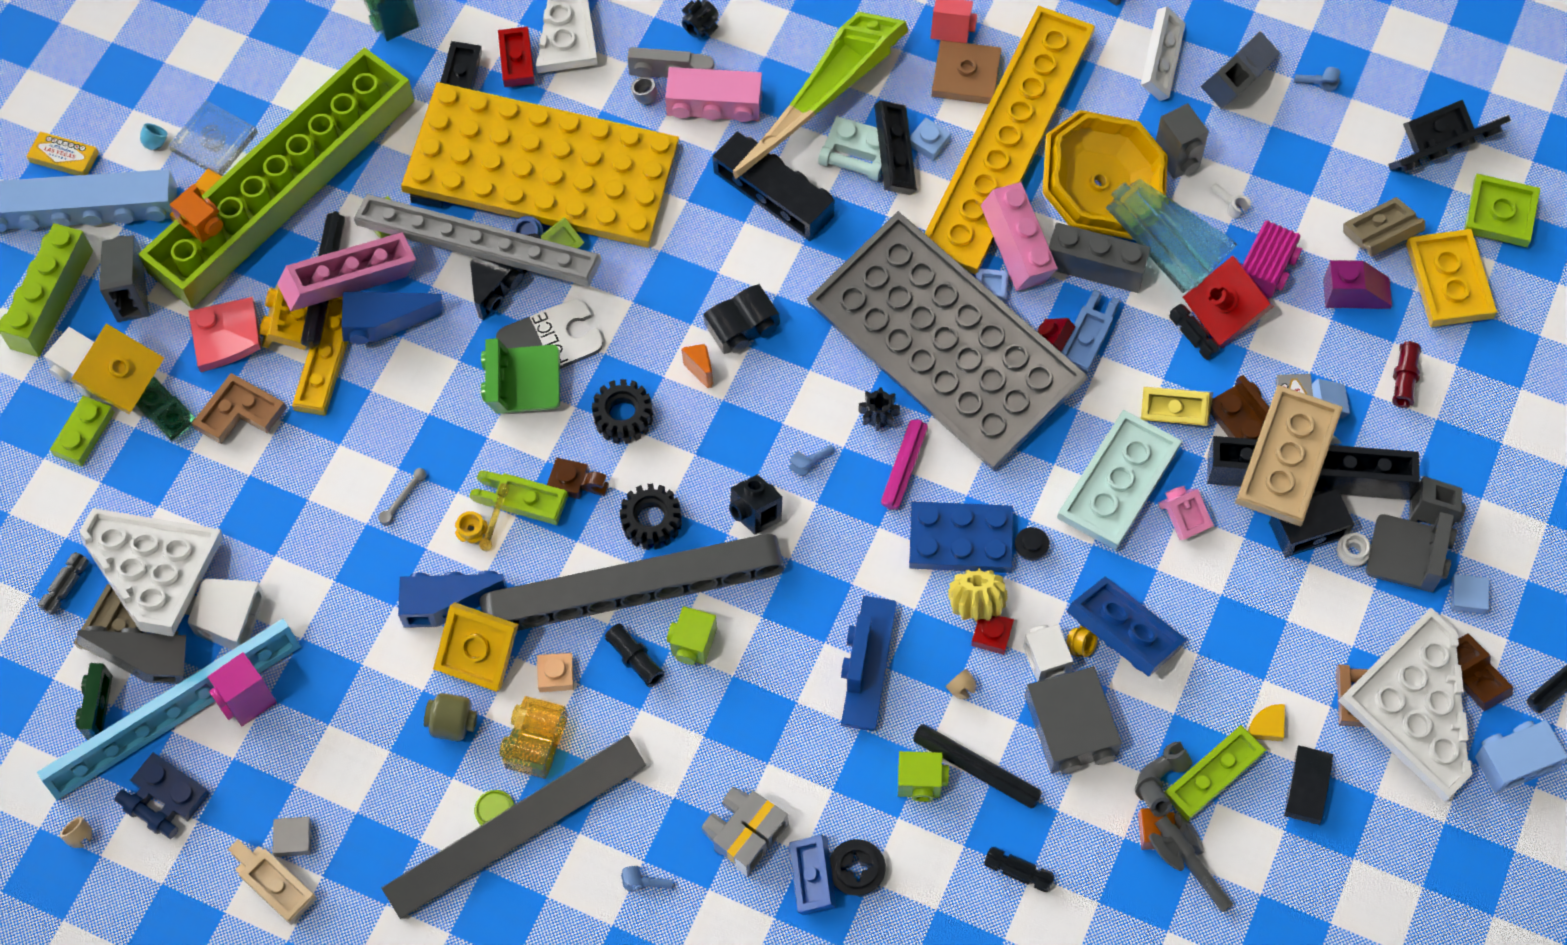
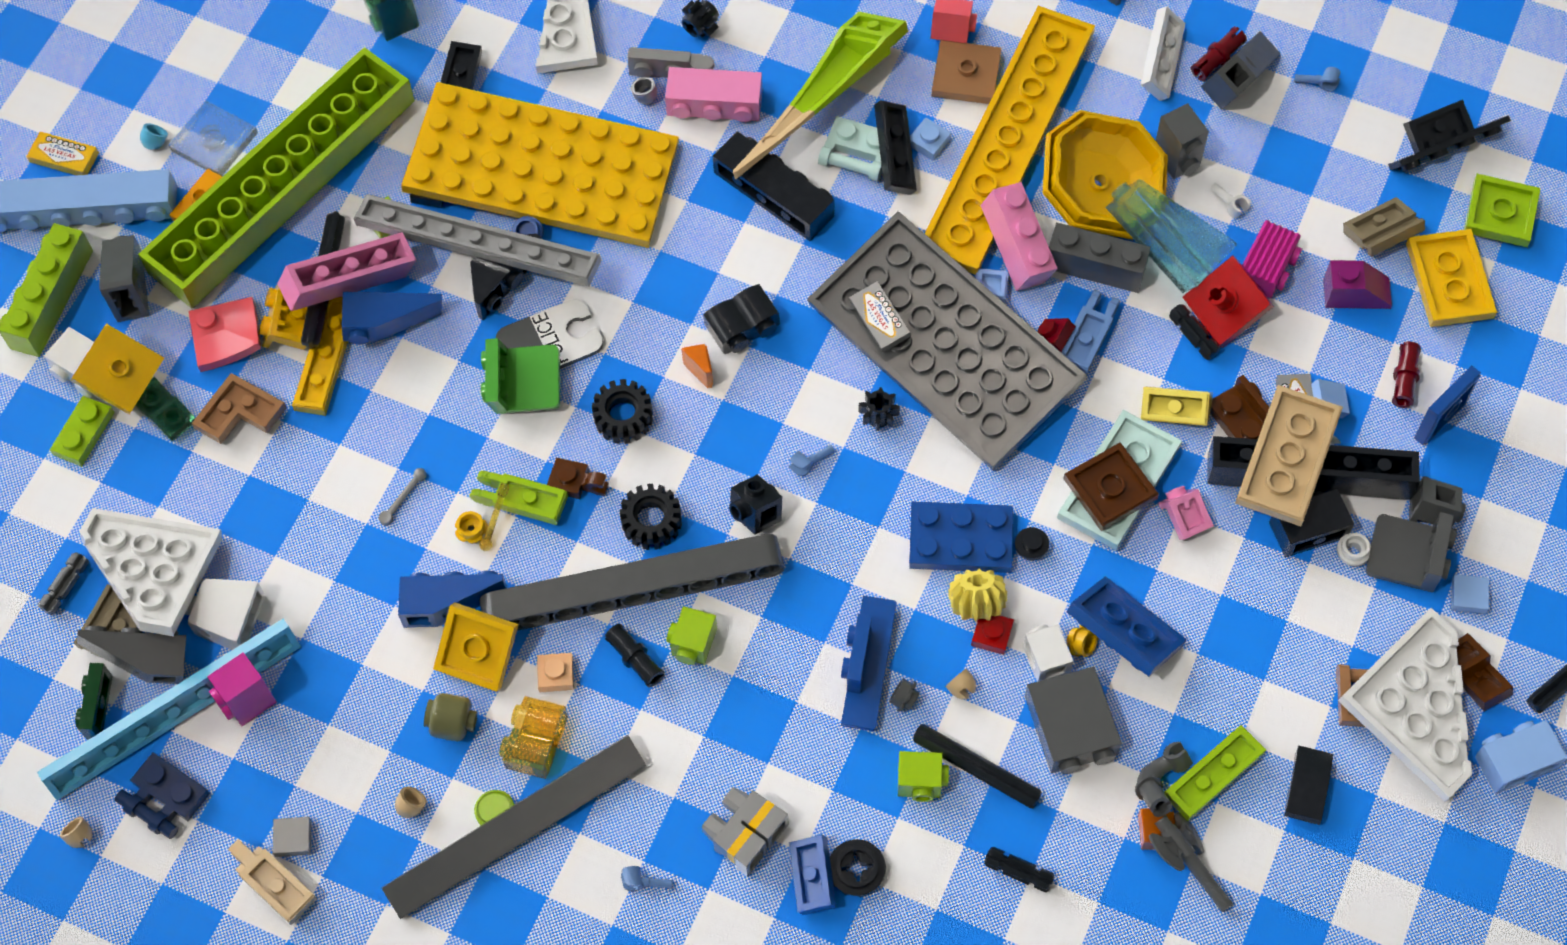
(197, 214): orange brick -> none
(409, 802): none -> tan hinge
(516, 56): red plate -> none
(563, 234): lime plate -> none
(880, 316): none -> tile
(904, 464): dark pink axle -> none
(904, 695): none -> dark grey plate
(1110, 486): none -> reddish brown tile
(1218, 53): none -> dark red pin
(1269, 723): yellow tile -> none
(1447, 405): none -> blue tile

